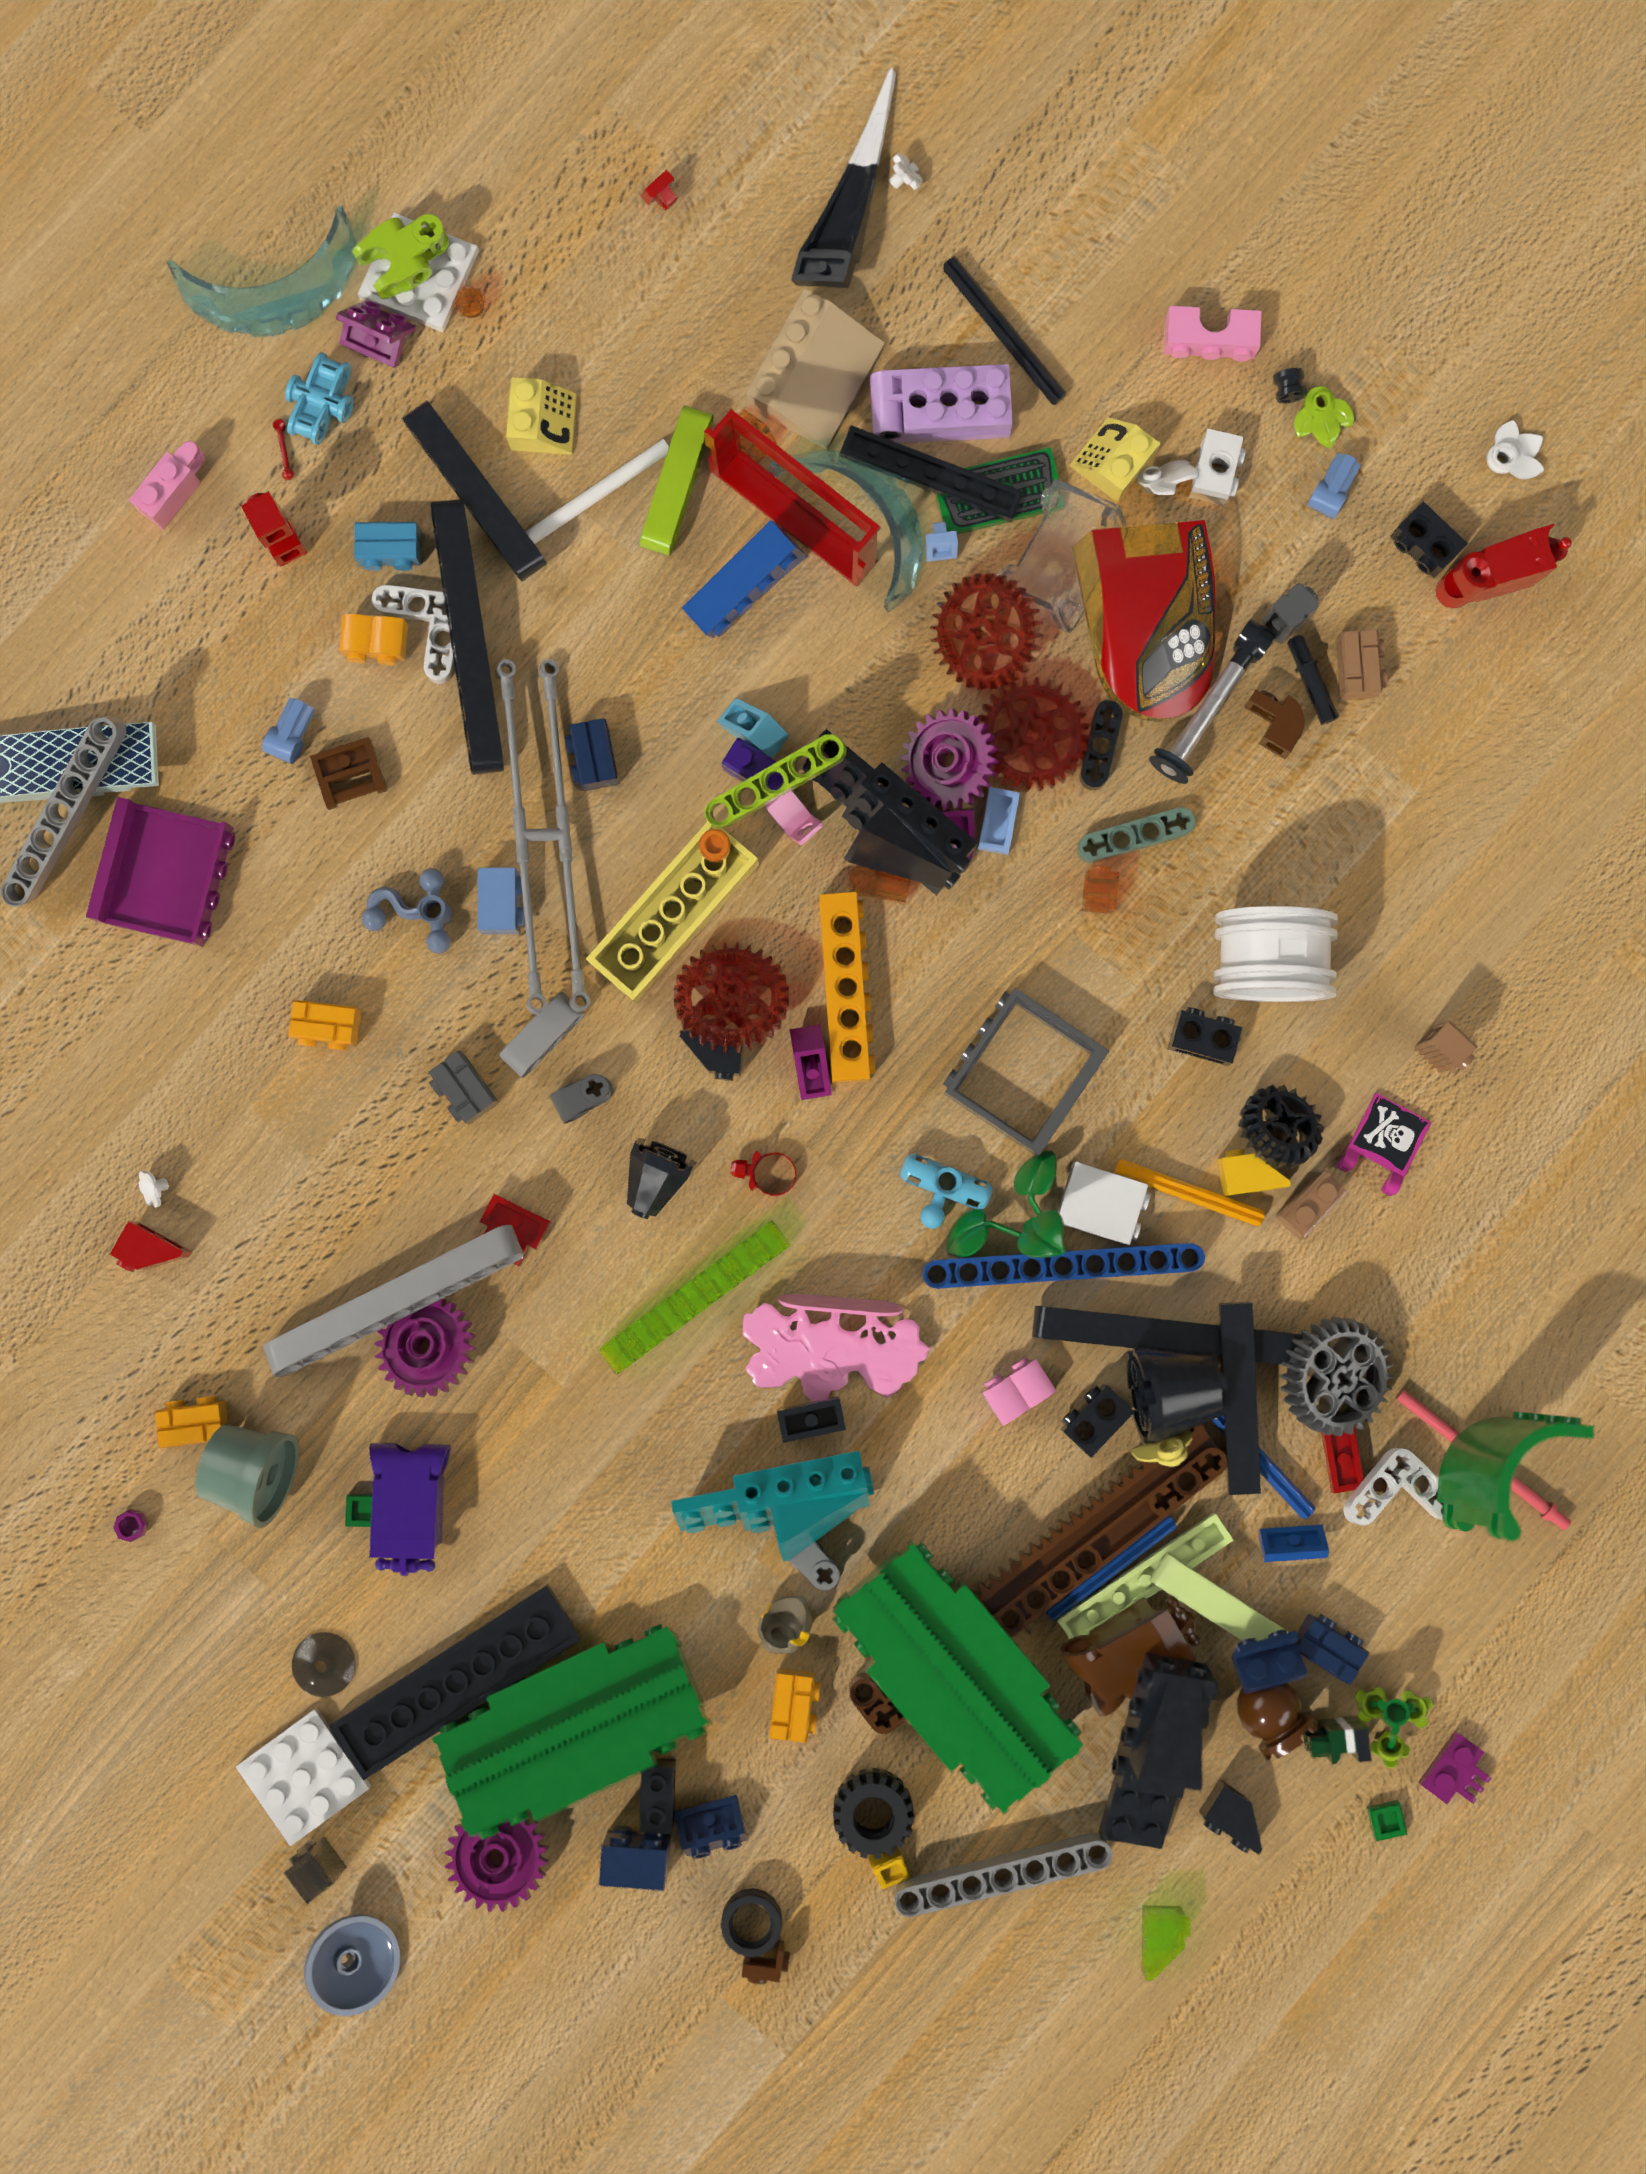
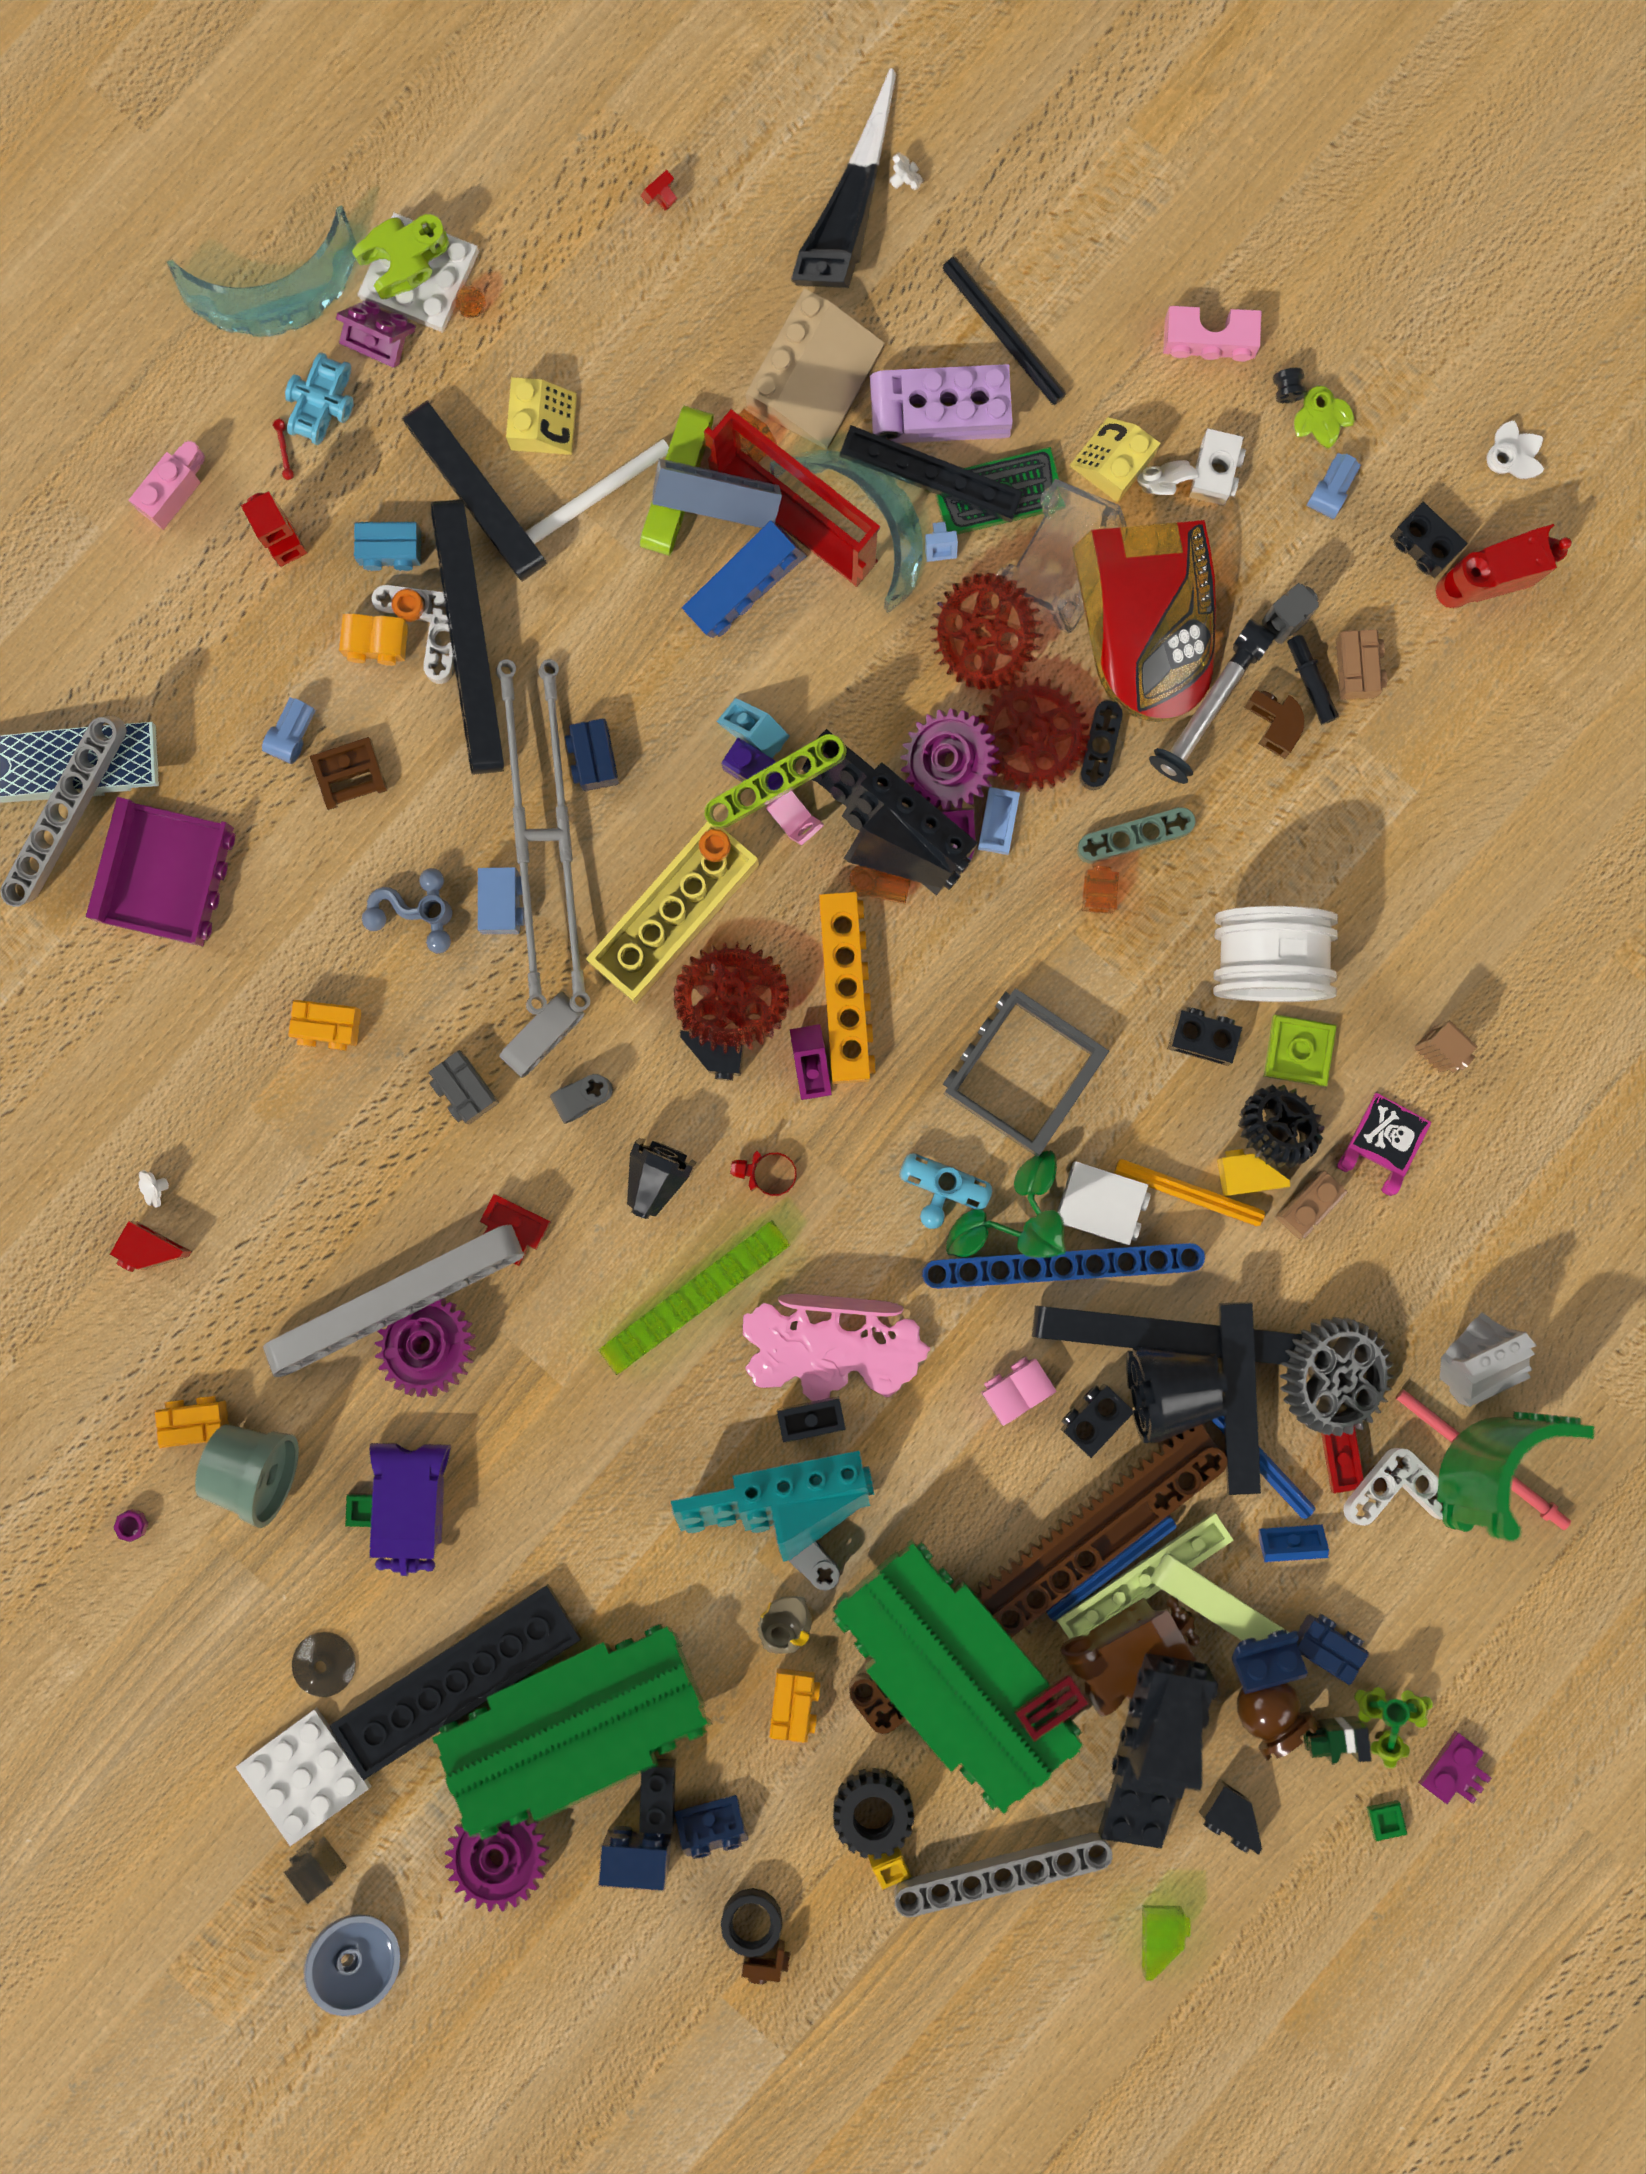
(408, 605): none -> orange tile
(715, 494): none -> sand blue brick
(1042, 1697): none -> dark red tile
(1166, 1452): light yellow plate -> none
(1299, 1050): none -> lime tile
(1486, 1361): none -> light grey slope

